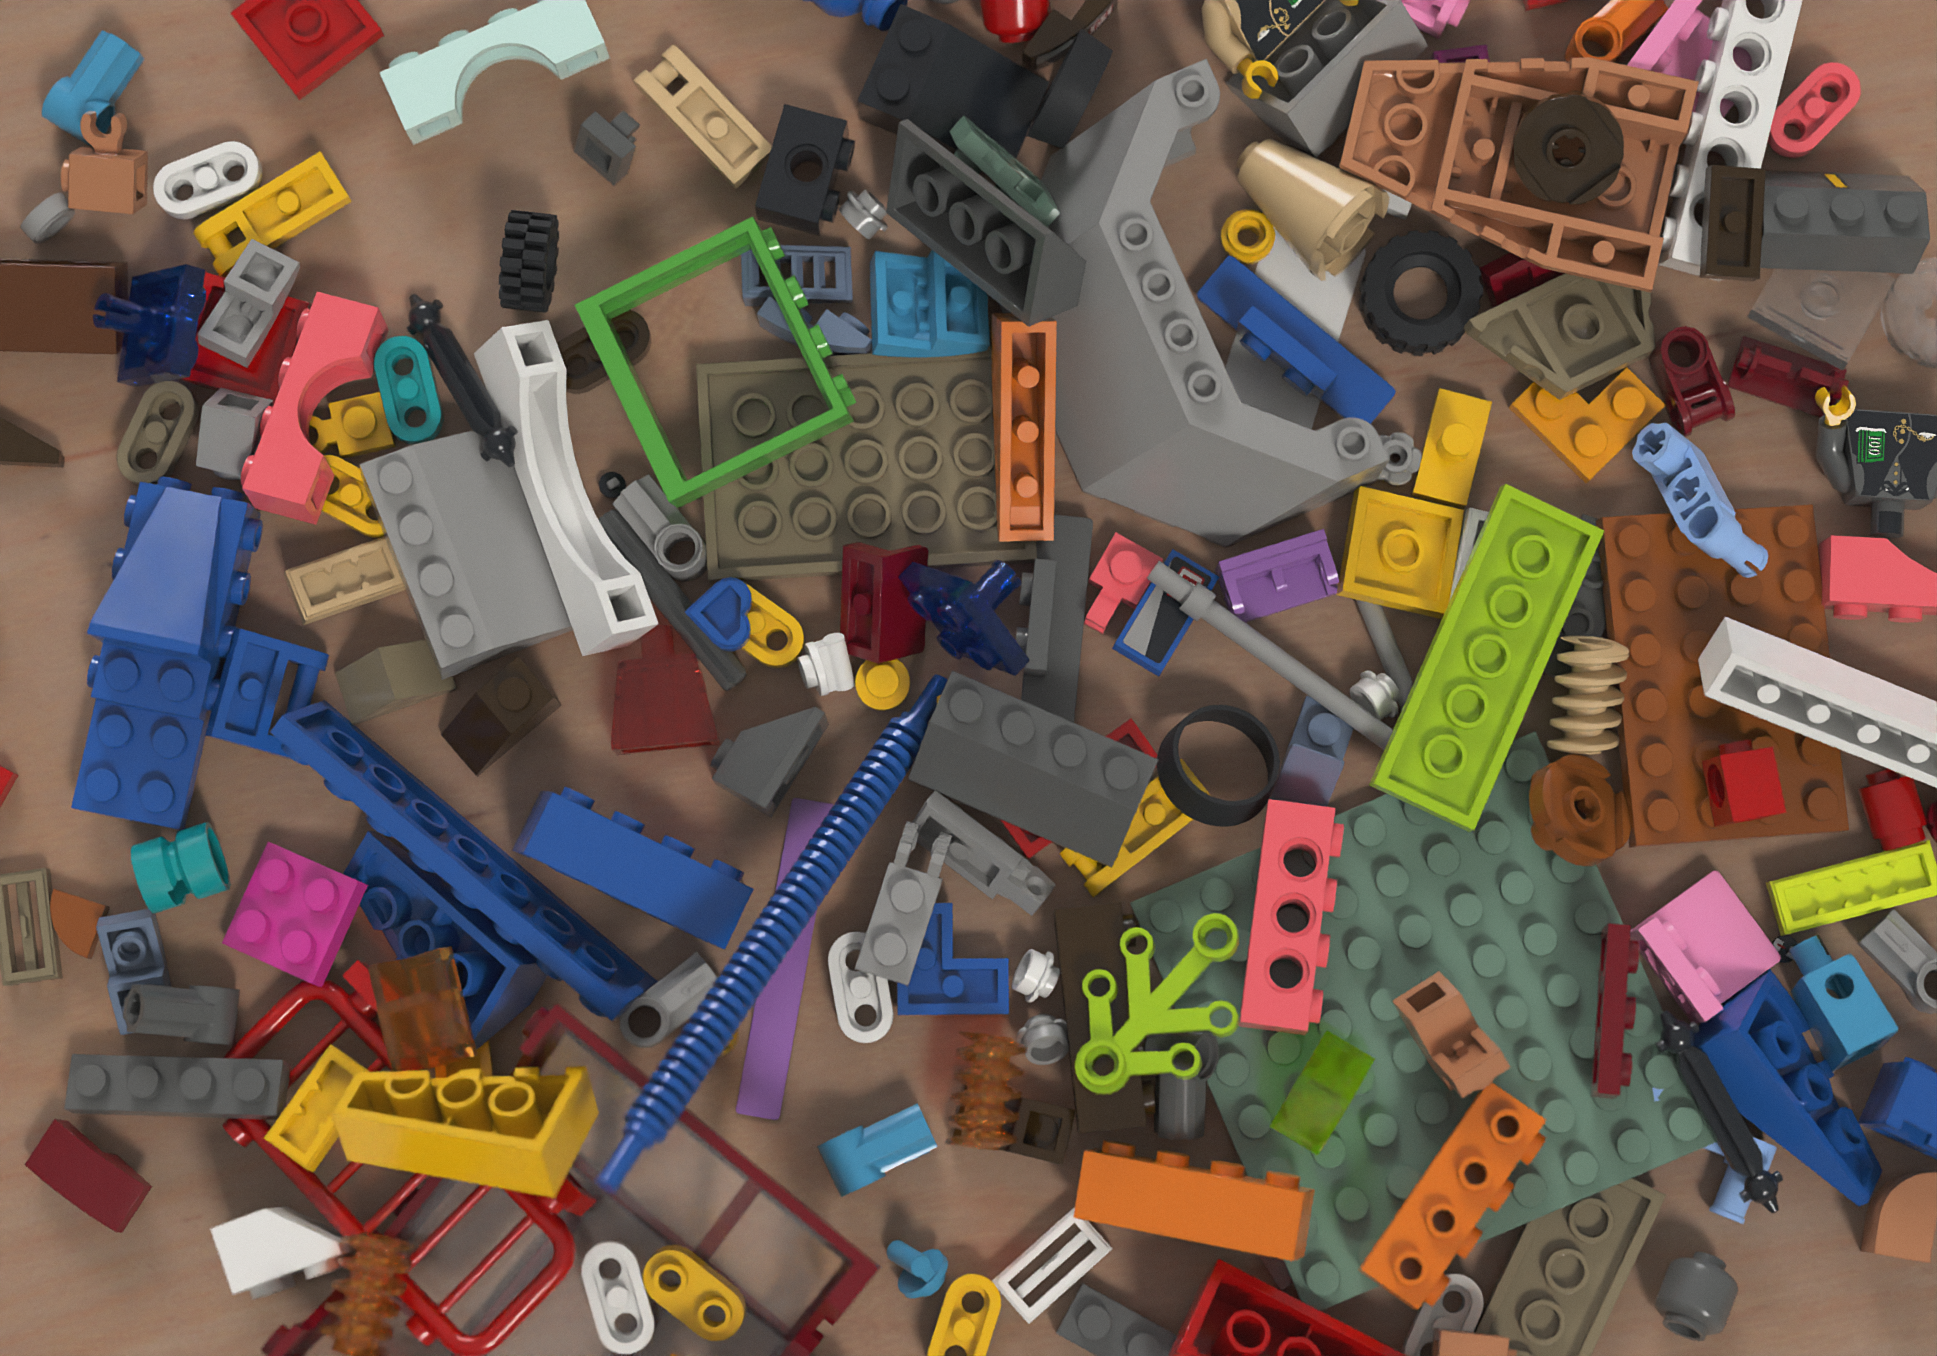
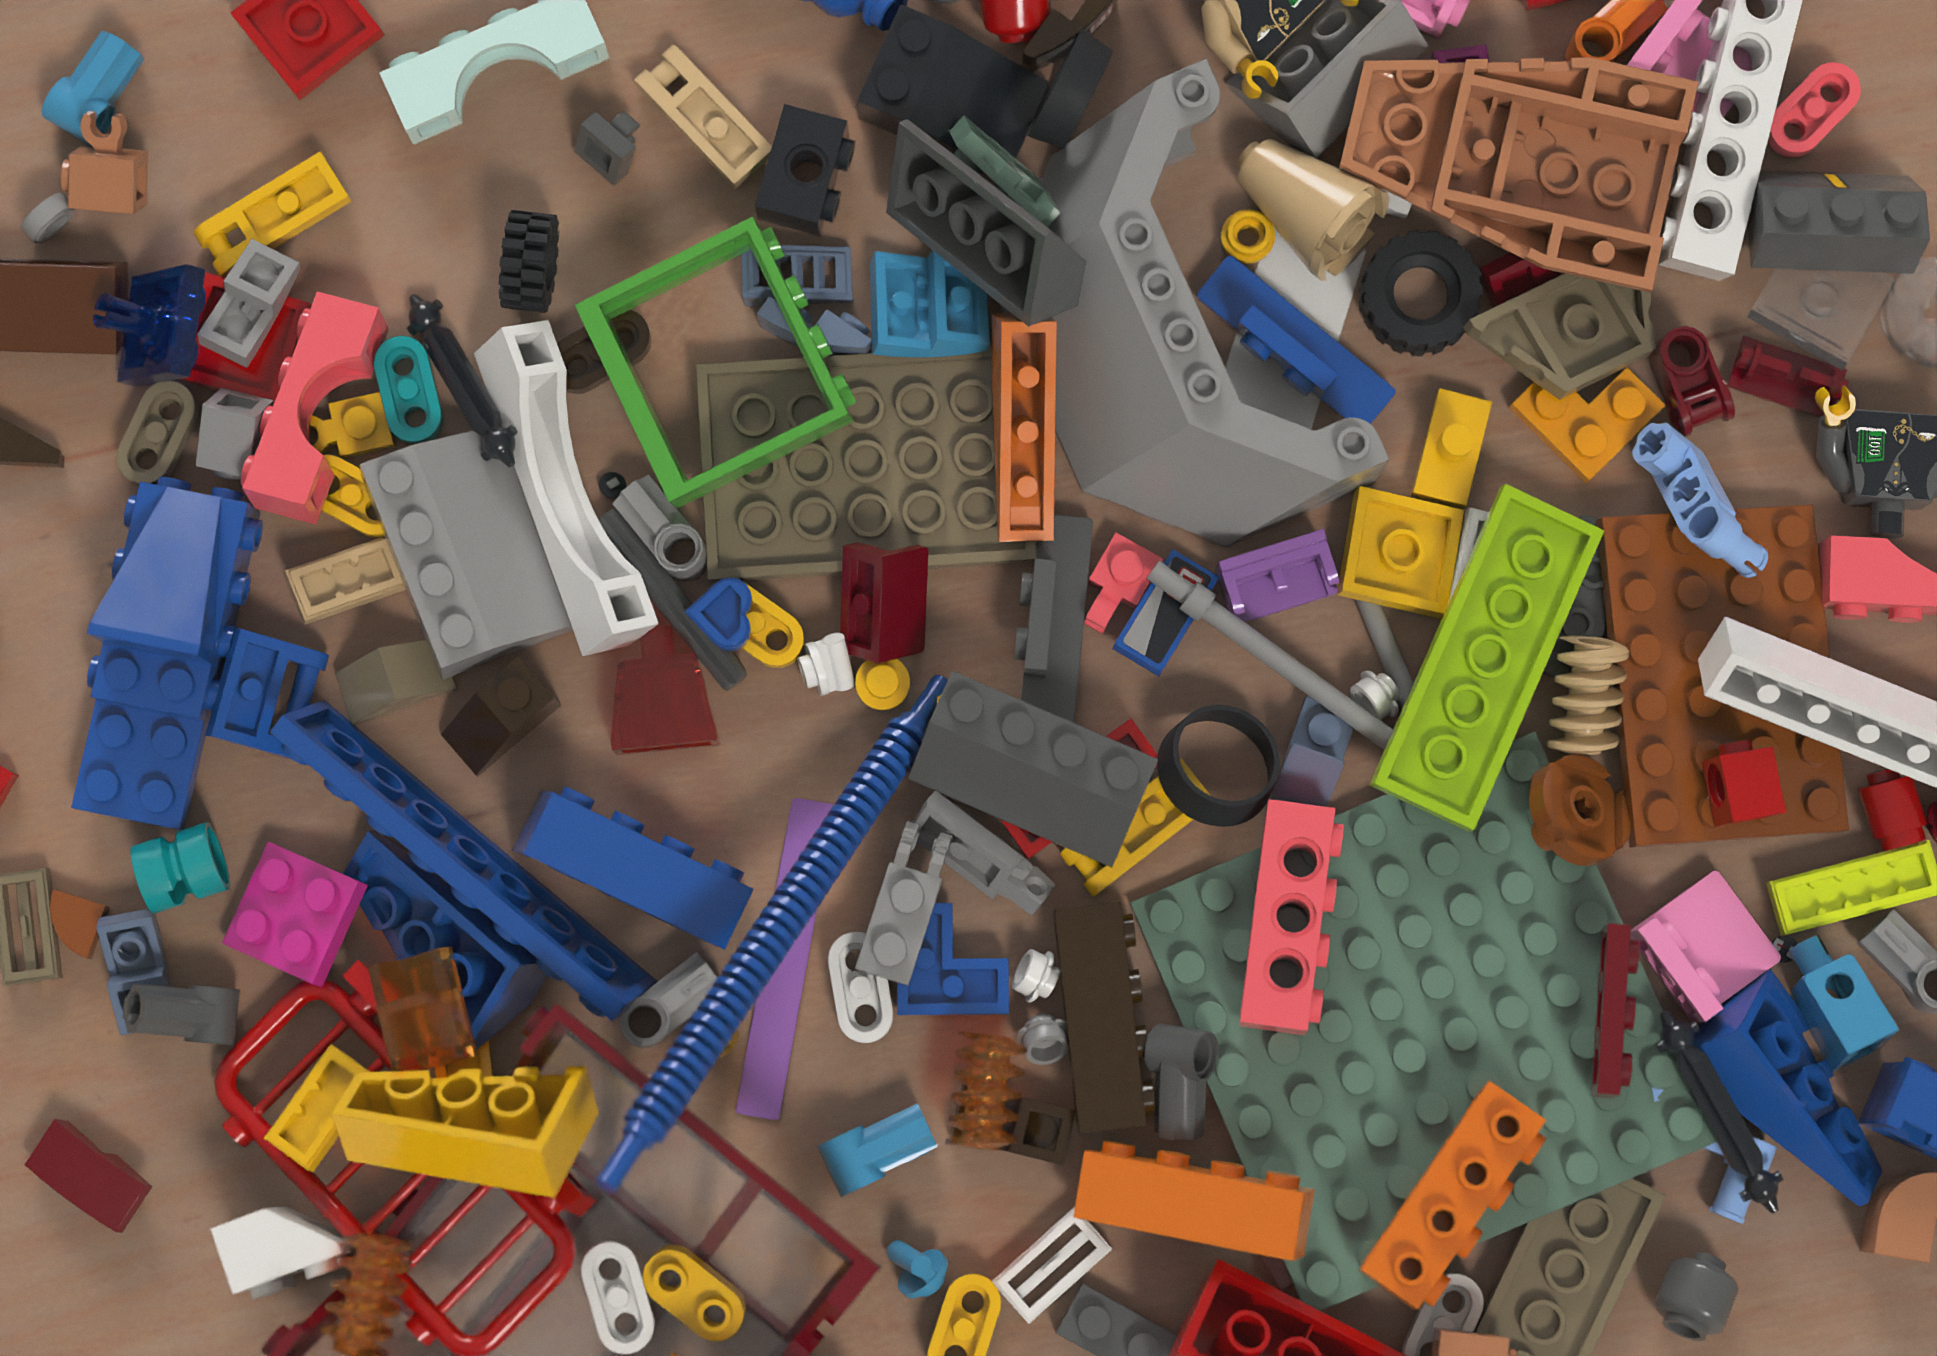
(177, 1086): dark grey plate -> none
(208, 176): white plate -> none
(768, 758): dark grey slope -> none
(864, 213): light grey plate -> none
(966, 613): clear blue plate -> none
(1153, 1011): lime plant -> none
(1322, 1093): clear neon green slope -> none
(1409, 462): light grey plate -> none
(1450, 1035): nougat brick -> none
(1564, 180): dark brown plate -> none
(1732, 223): dark brown plate -> none

